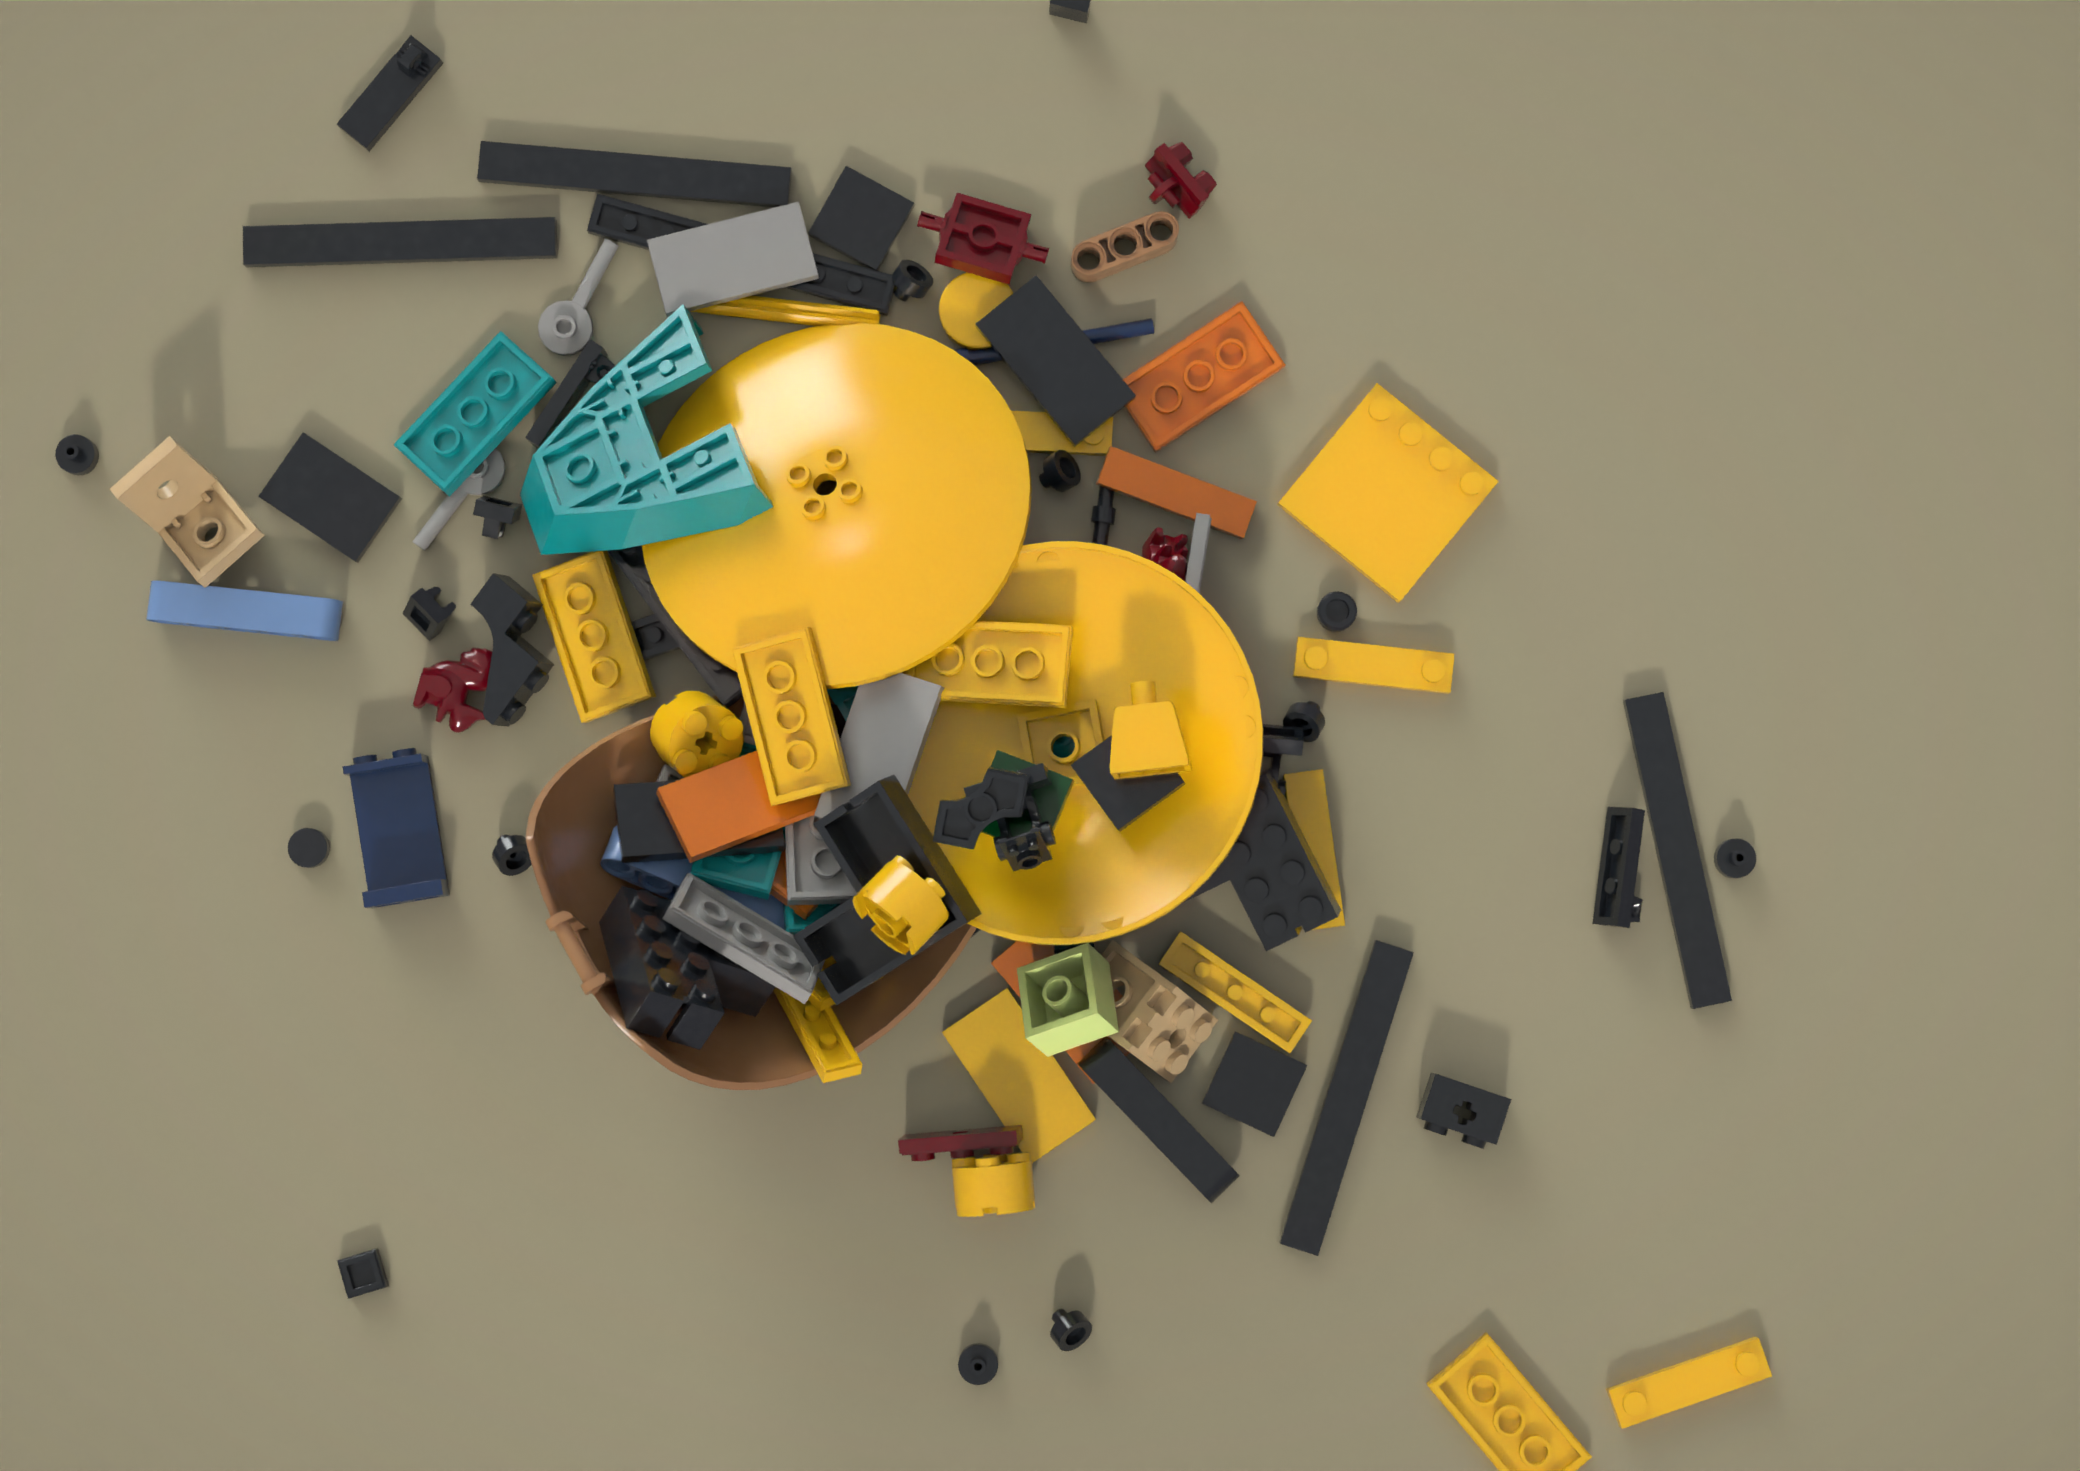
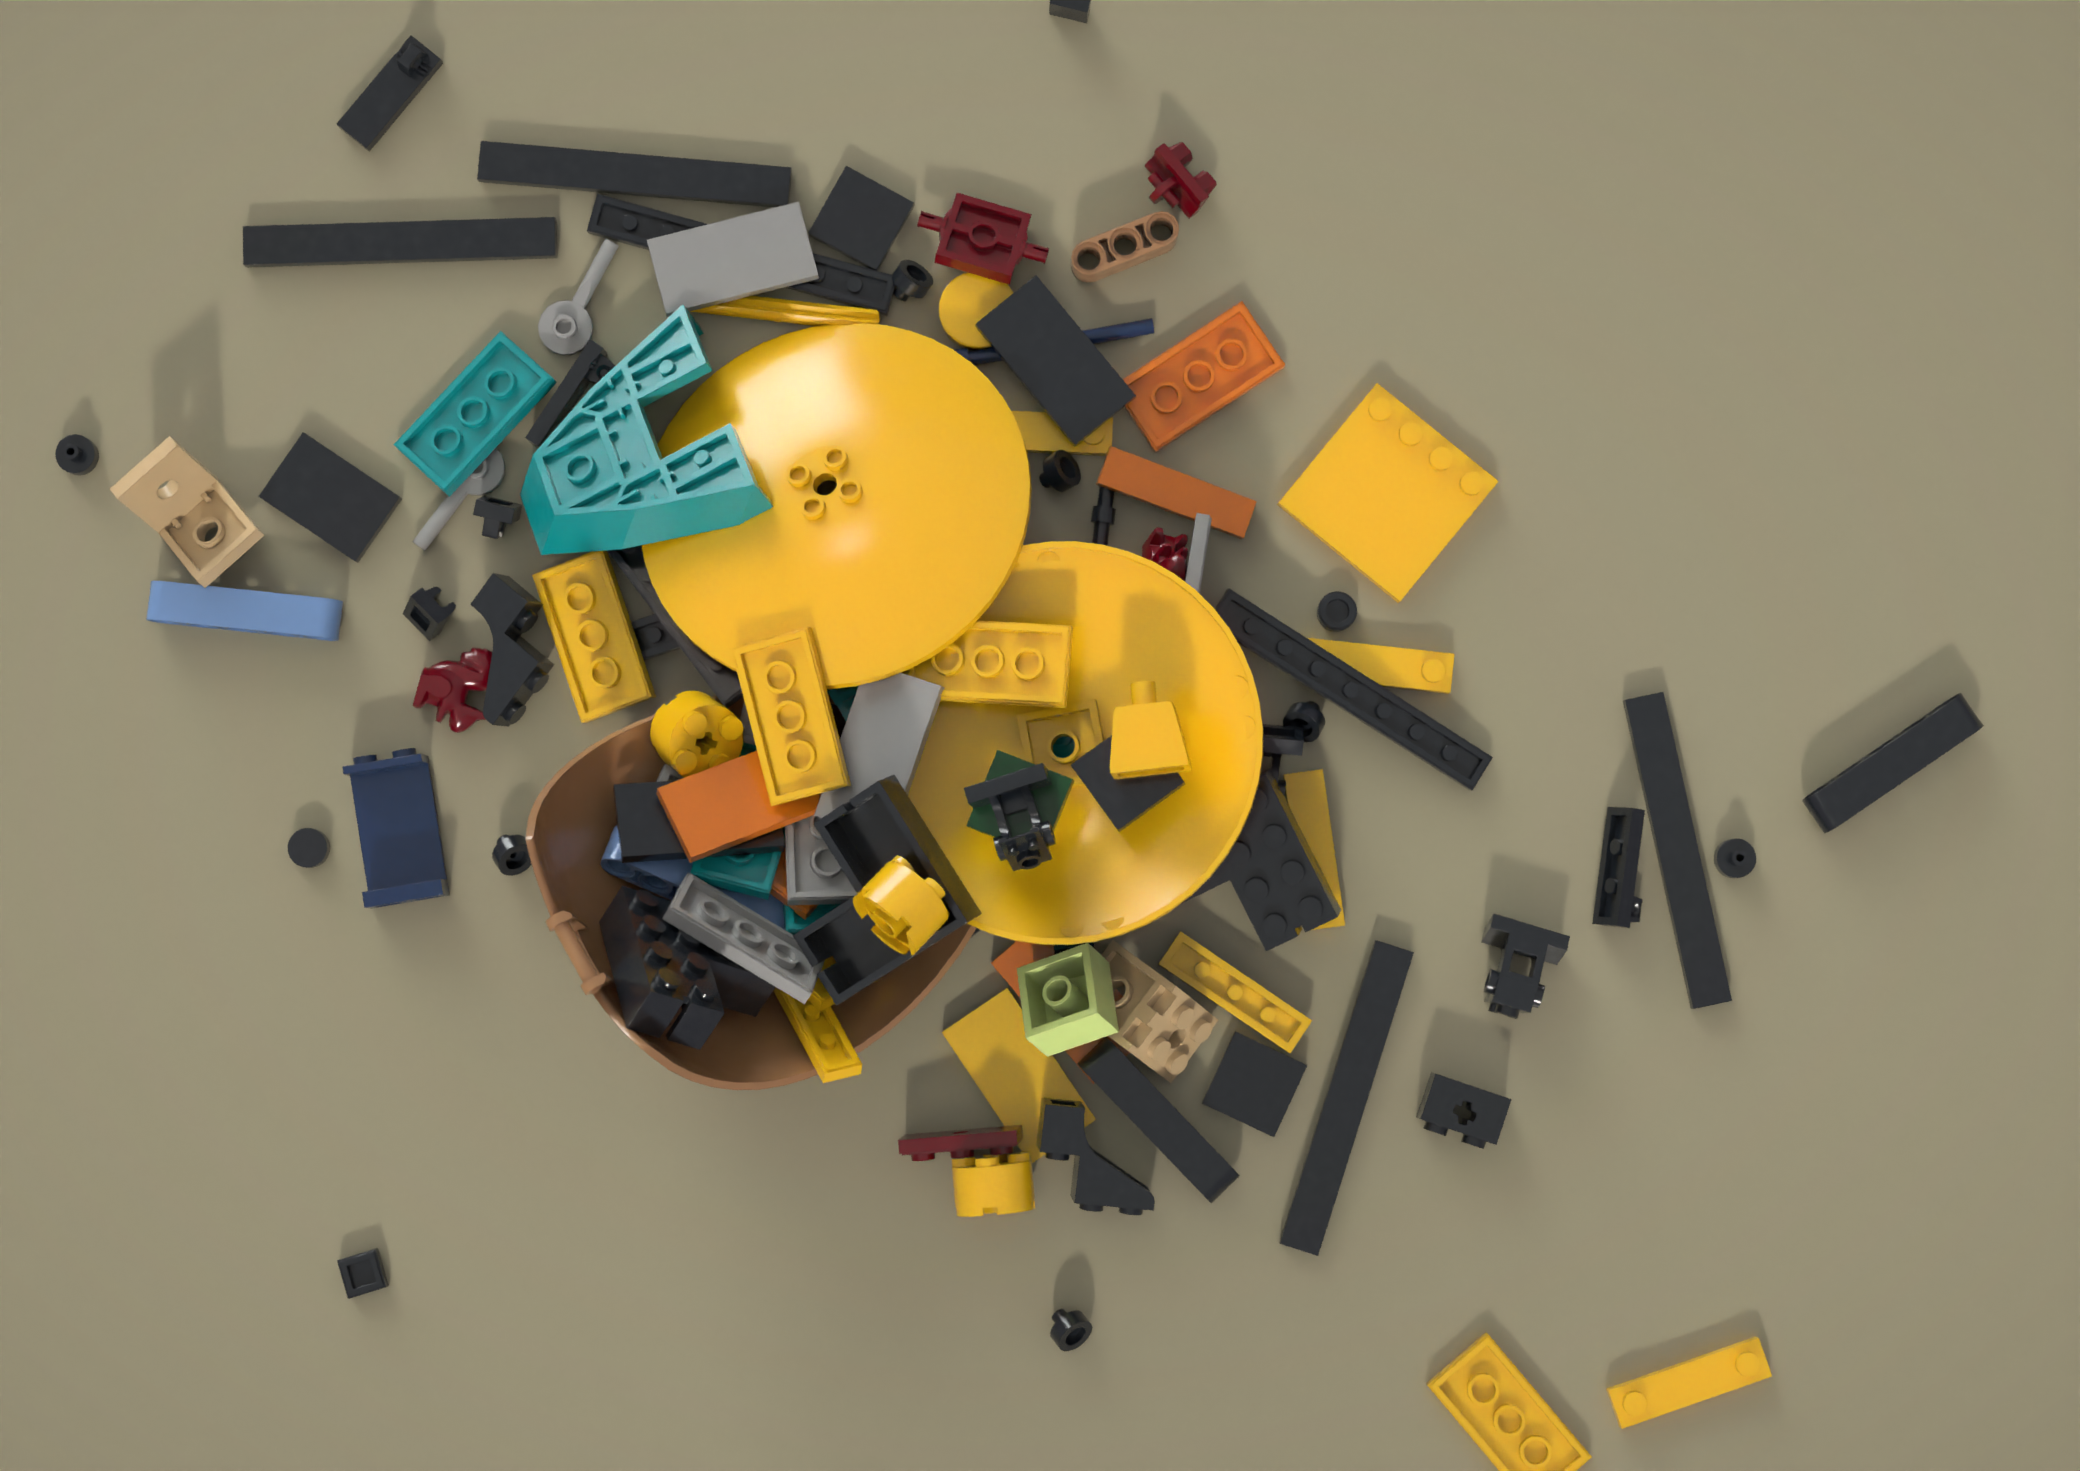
(963, 819): black tile -> none
(980, 1354): black tile -> none
(1095, 1178): none -> black arch
(1352, 691): none -> black tile
(1512, 991): none -> black tile
(1892, 763): none -> black beam

